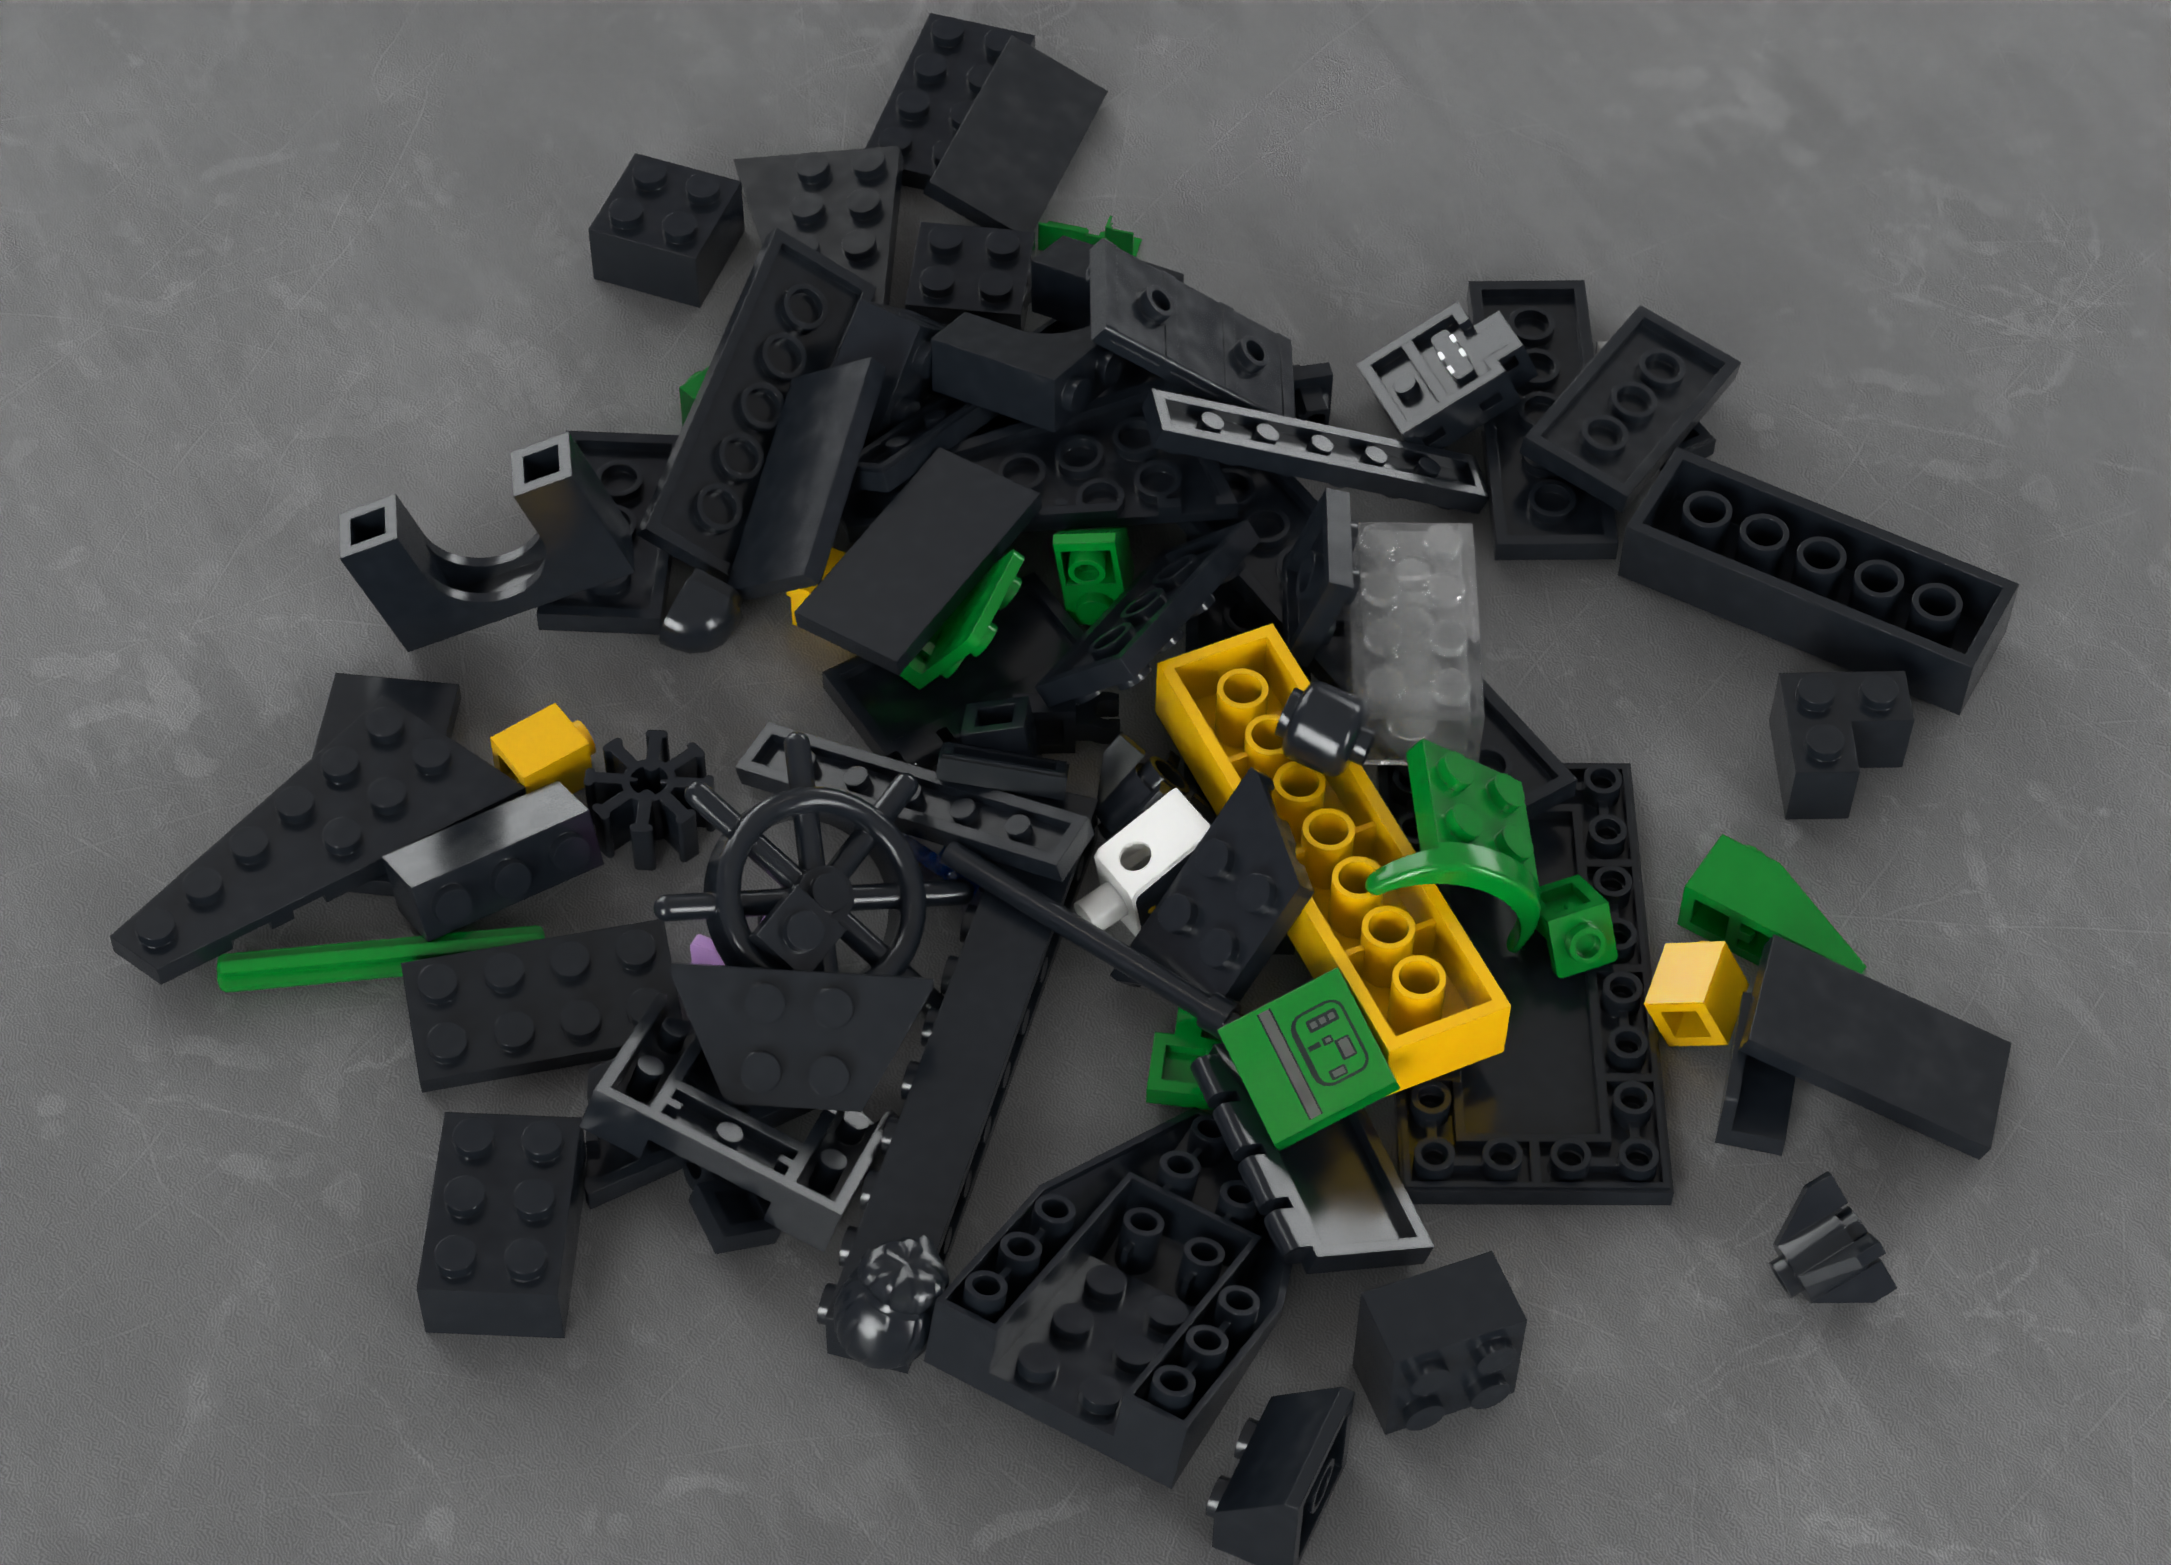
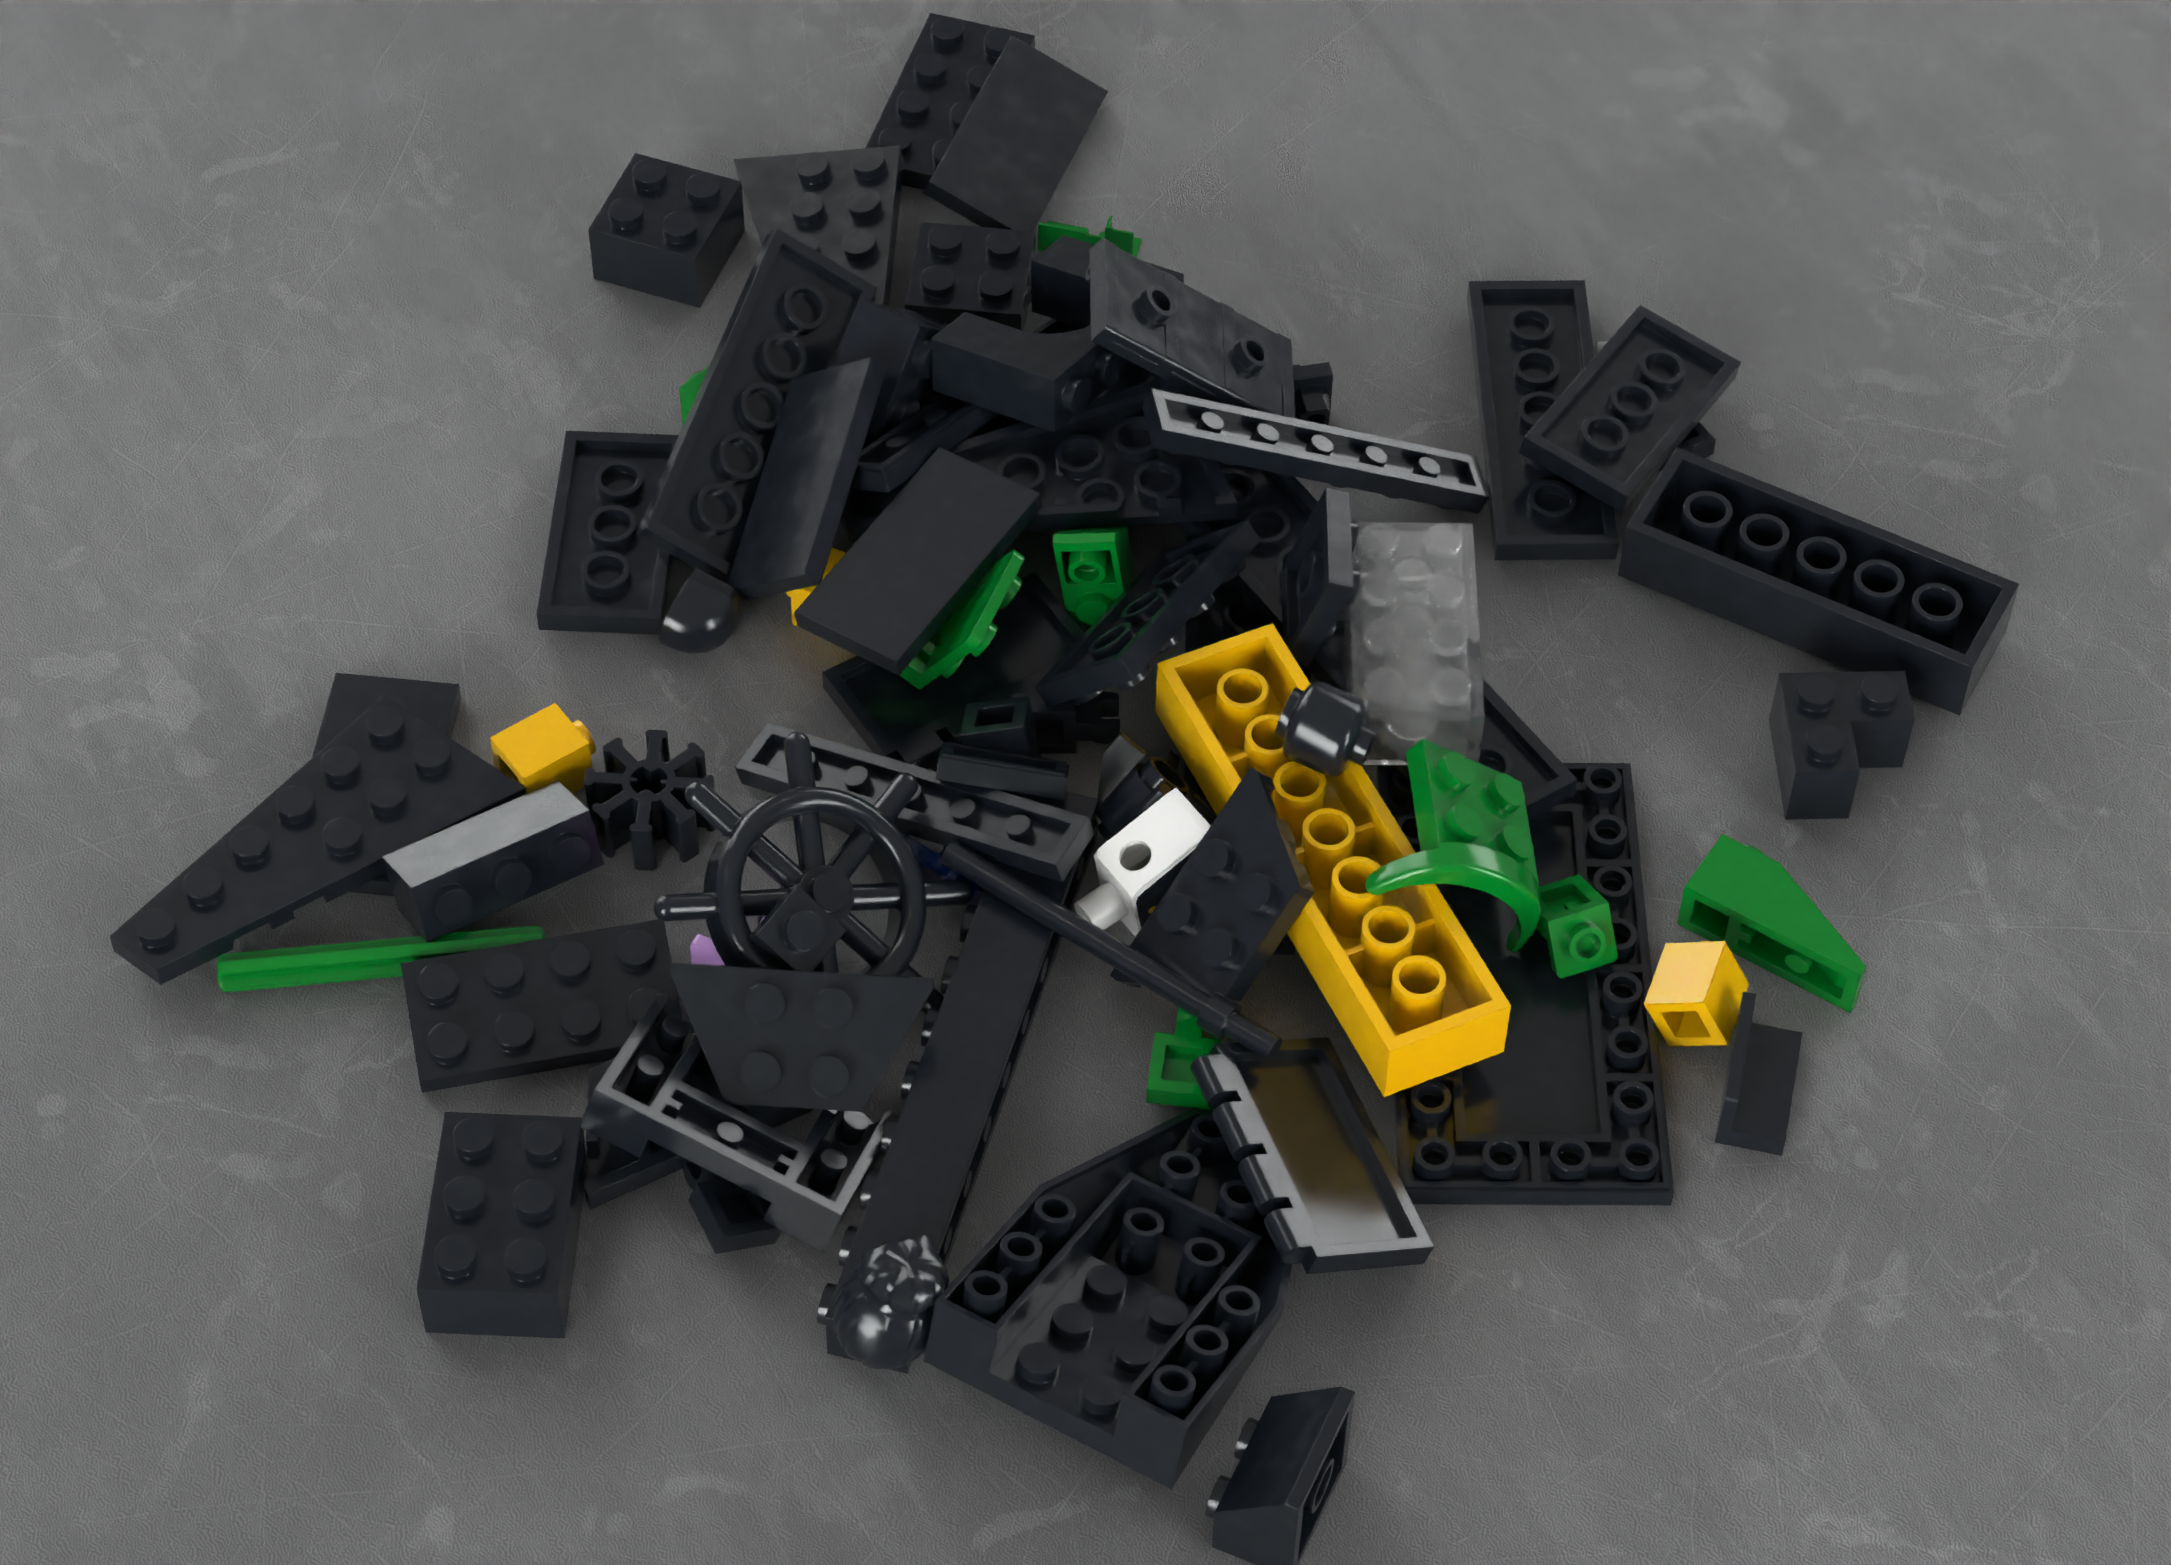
(440, 594): black arch -> none
(1308, 1059): green tile -> none
(1439, 1343): black brick -> none
(1448, 376): piece -> none
(1829, 1250): black brick -> none
(1876, 1047): black tile -> none

